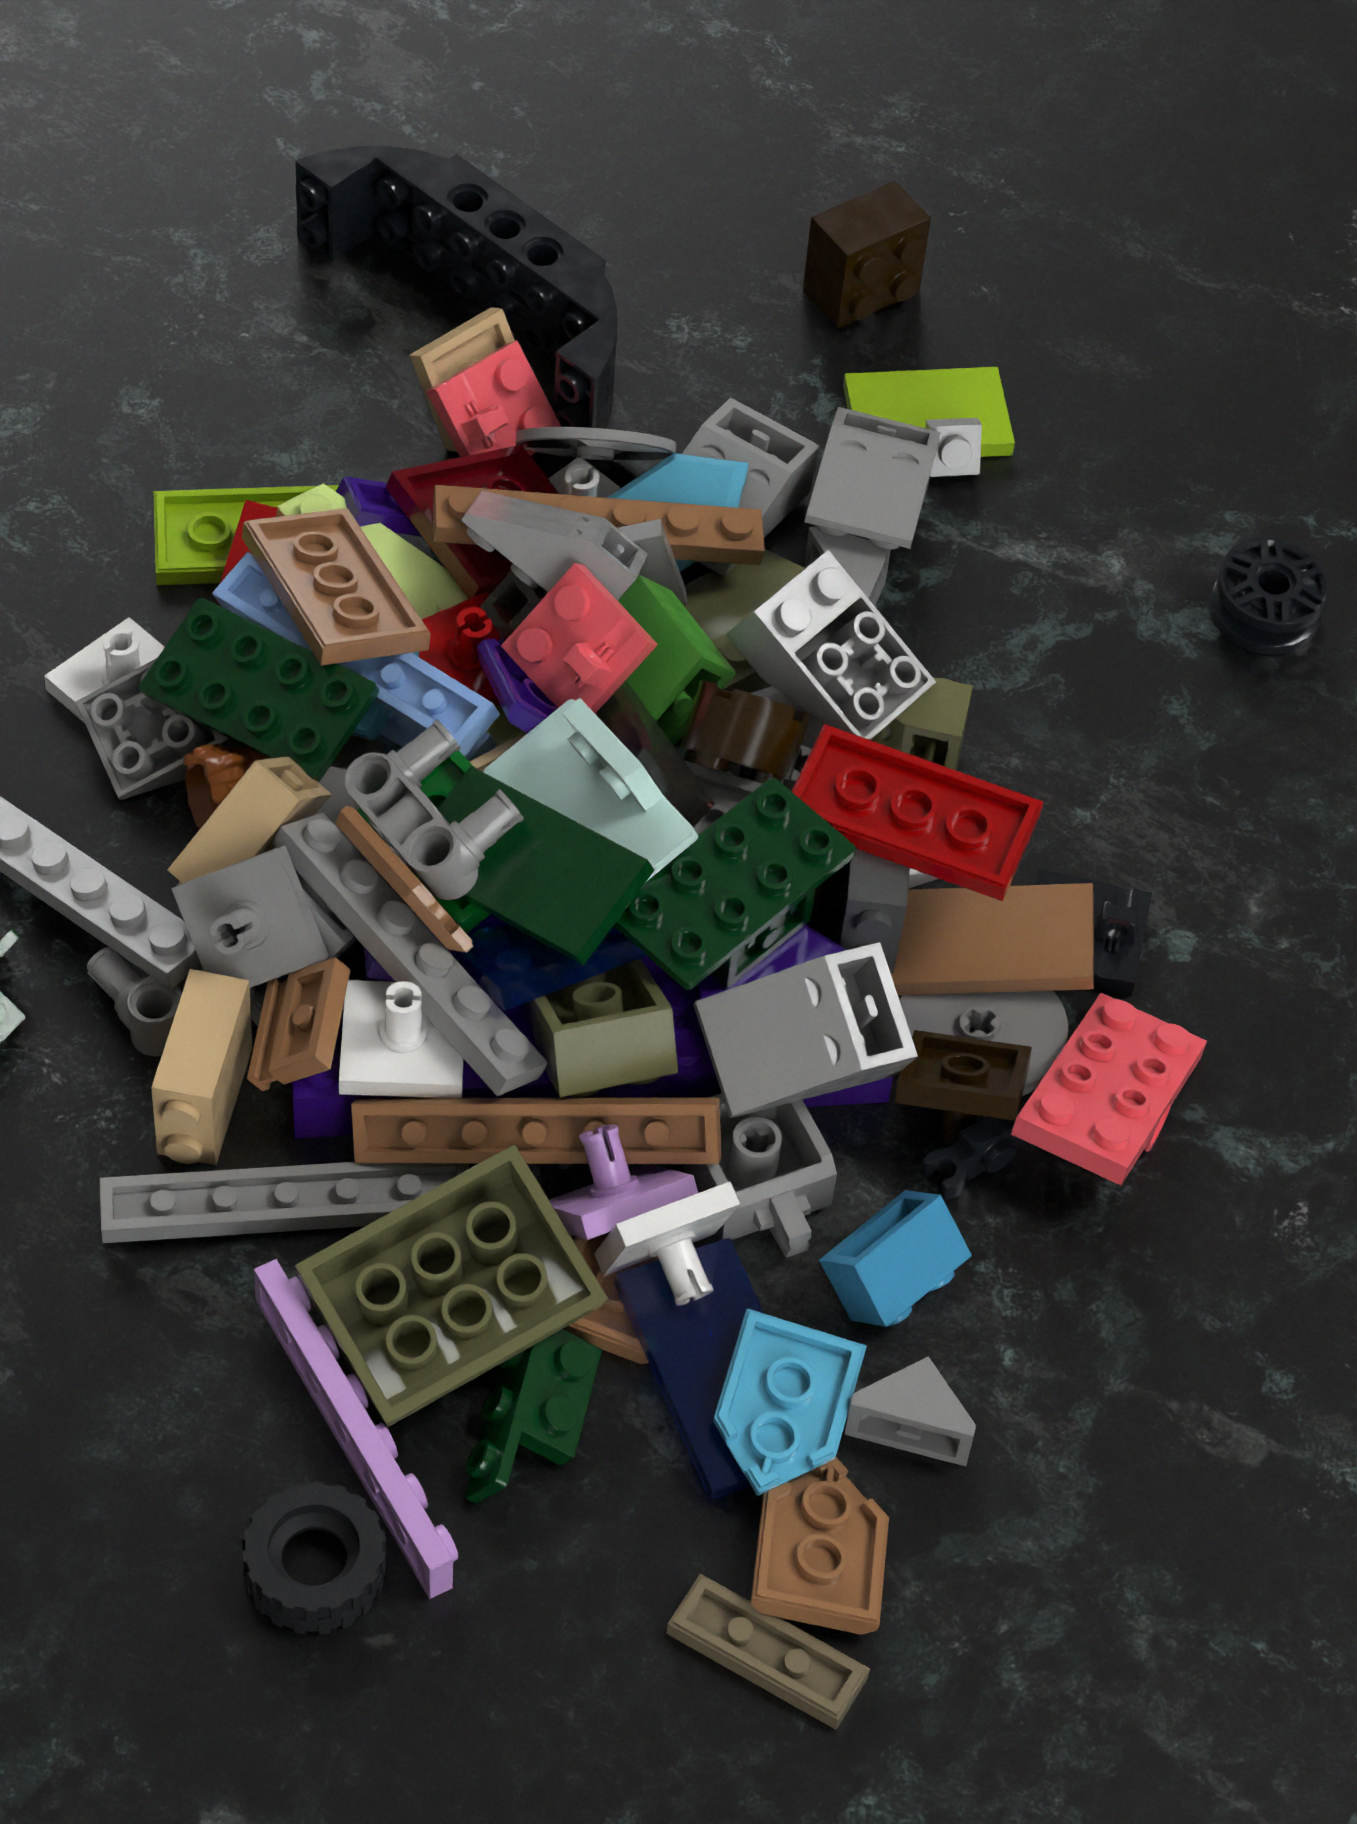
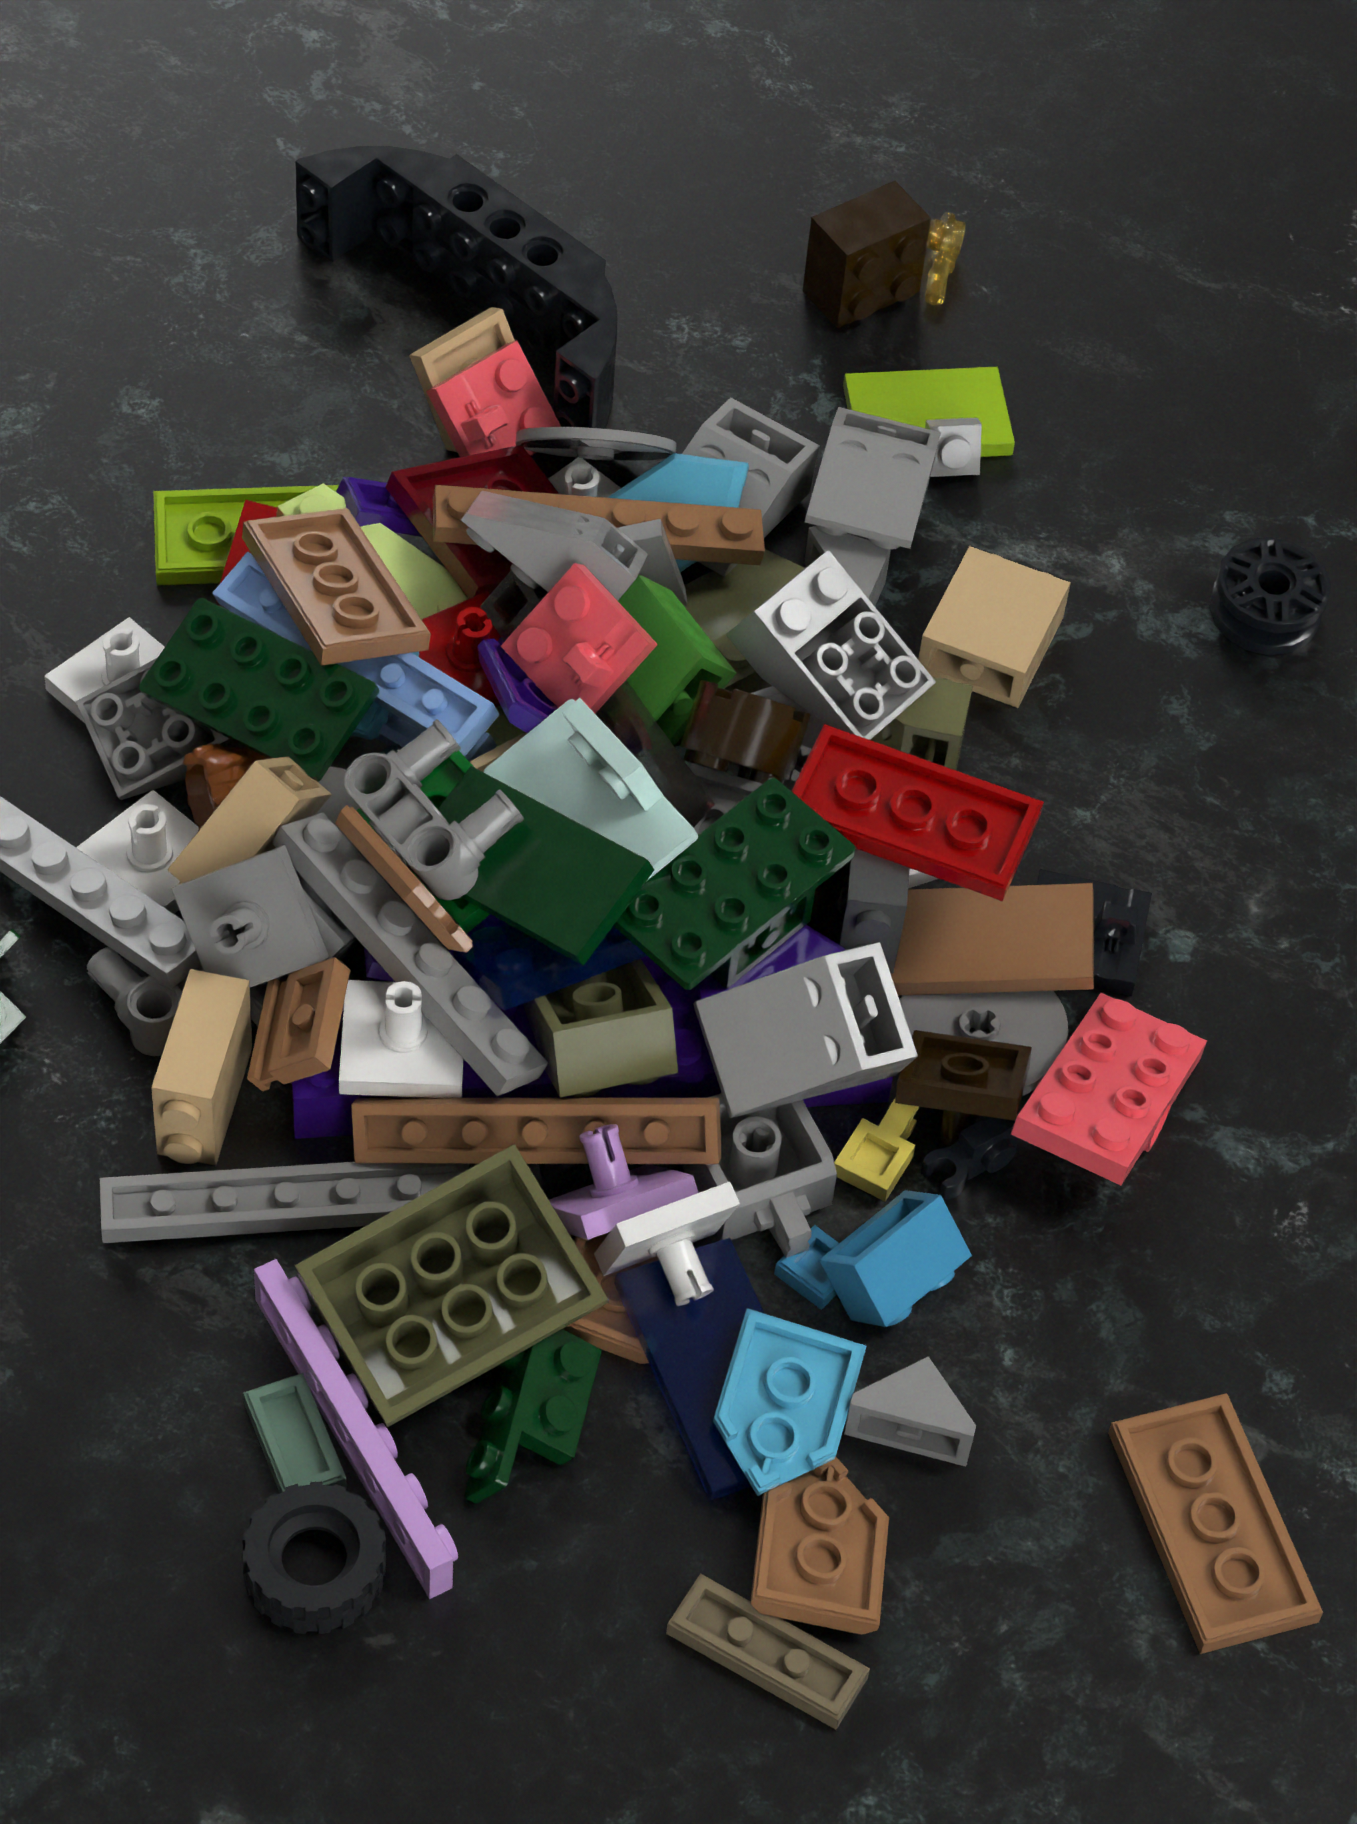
(143, 845): none -> white tile
(293, 1434): none -> sand green tile
(805, 1272): none -> dark azure tile
(879, 1154): none -> light yellow plate
(945, 244): none -> clear yellow plate
(993, 626): none -> tan brick
(1214, 1523): none -> medium nougat tile

